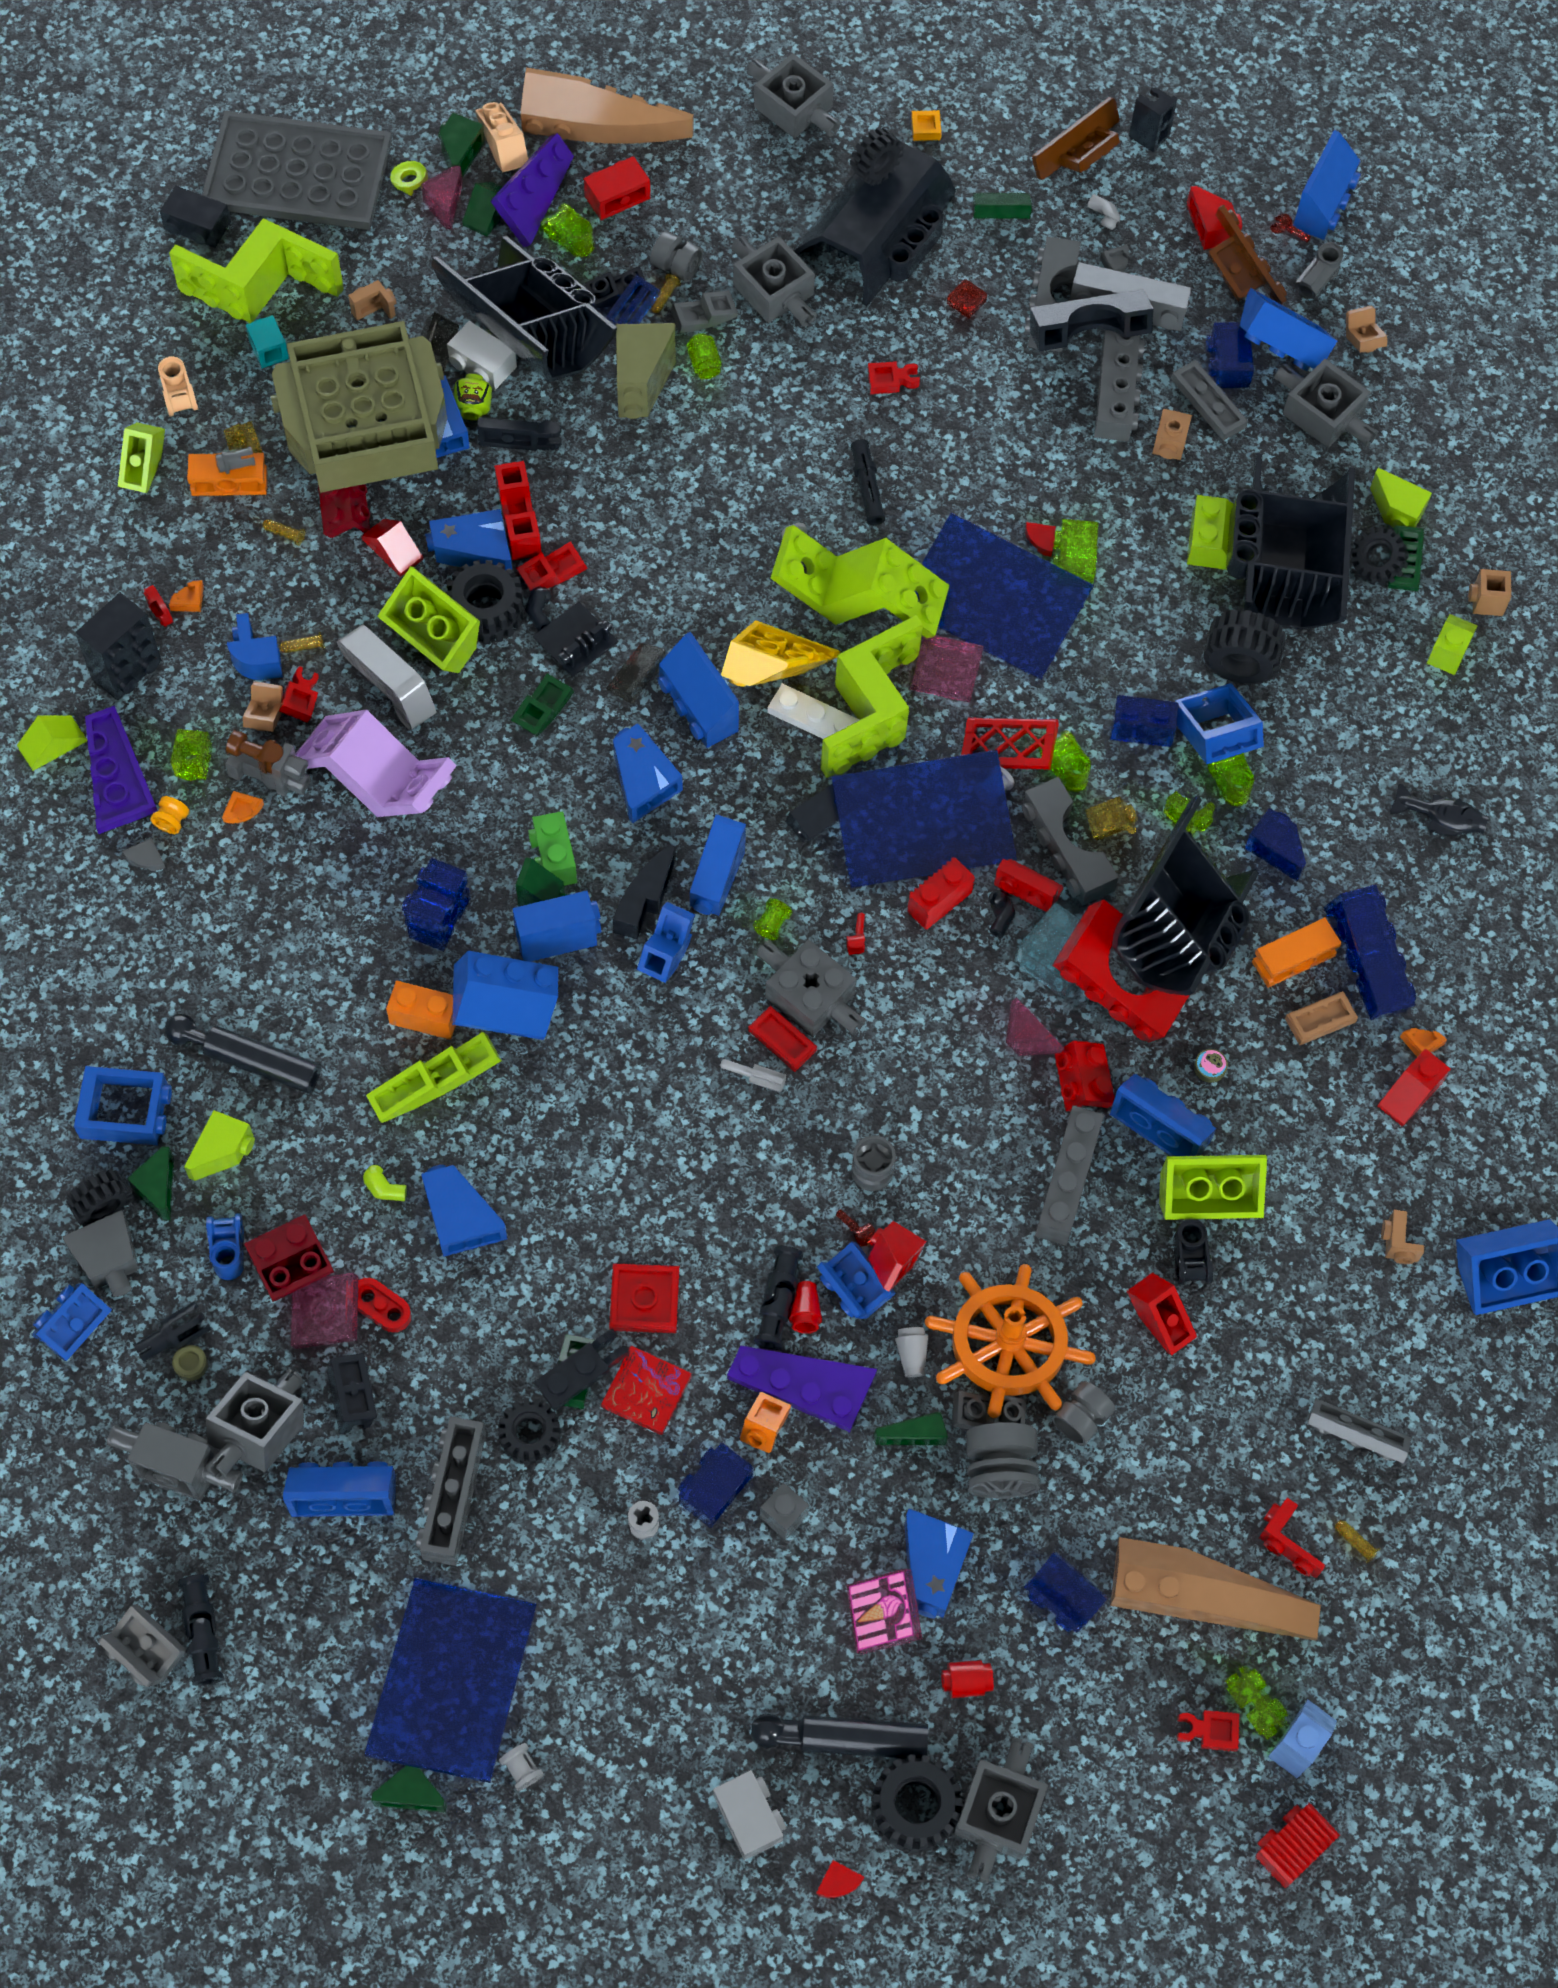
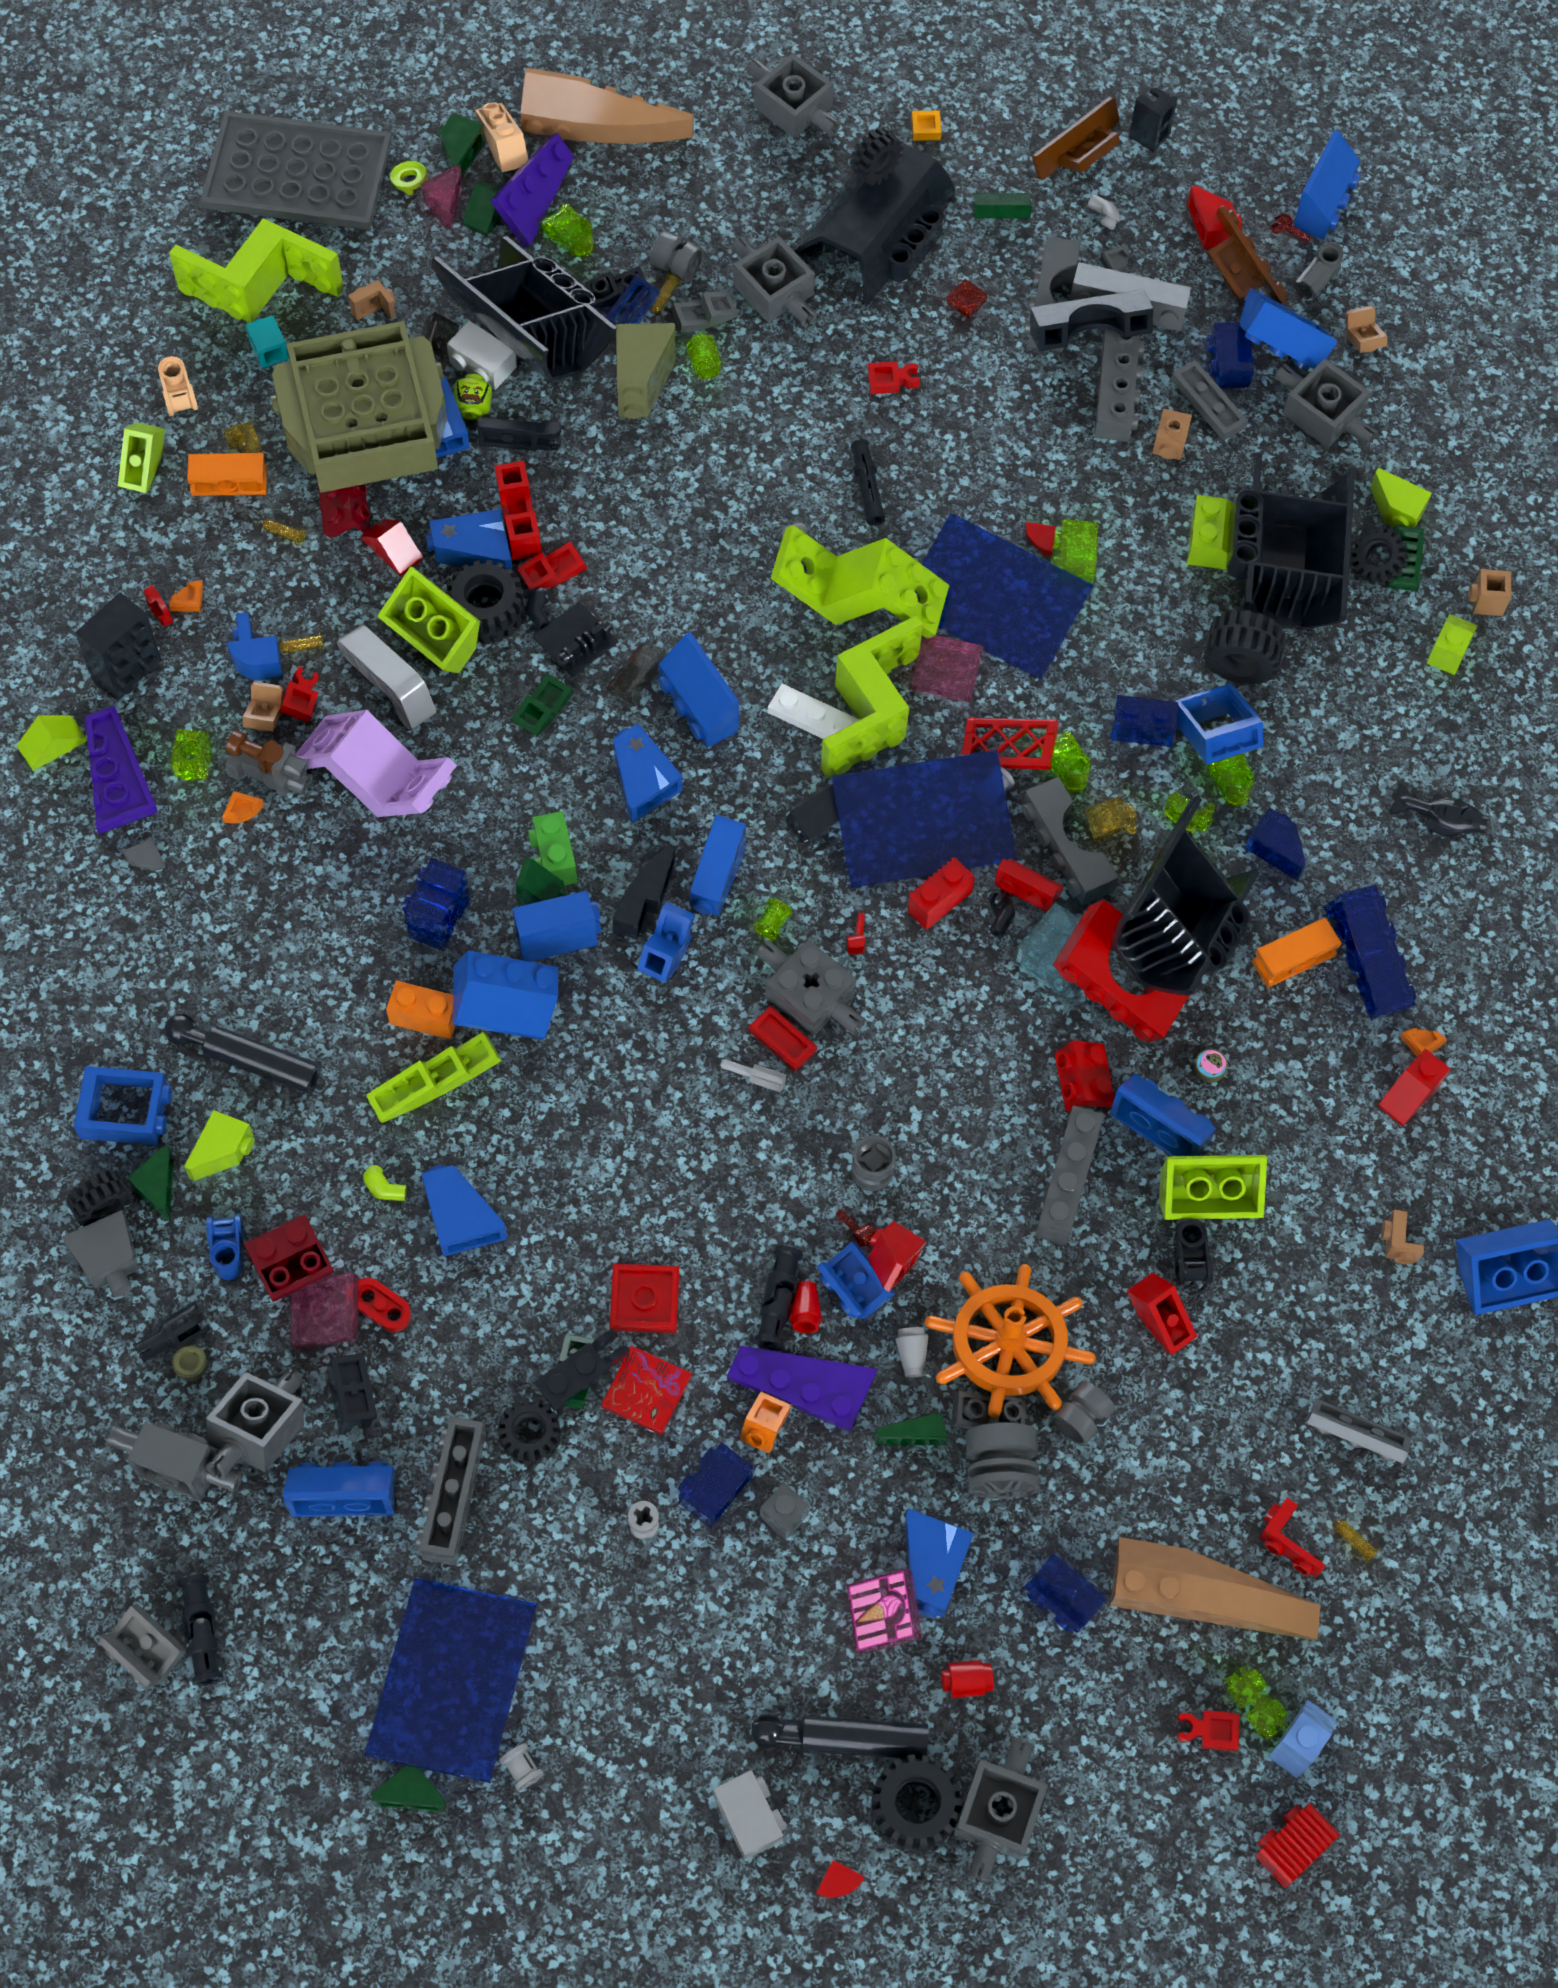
(70, 1320): blue bracket -> none
(169, 815): light orange wheel -> none
(195, 216): black brick -> none
(232, 459): dark grey pin -> none
(617, 188): red brick -> none
(770, 654): yellow wedge -> none
(1027, 1034): clear pink slope -> none
(1321, 1018): medium nougat plate -> none

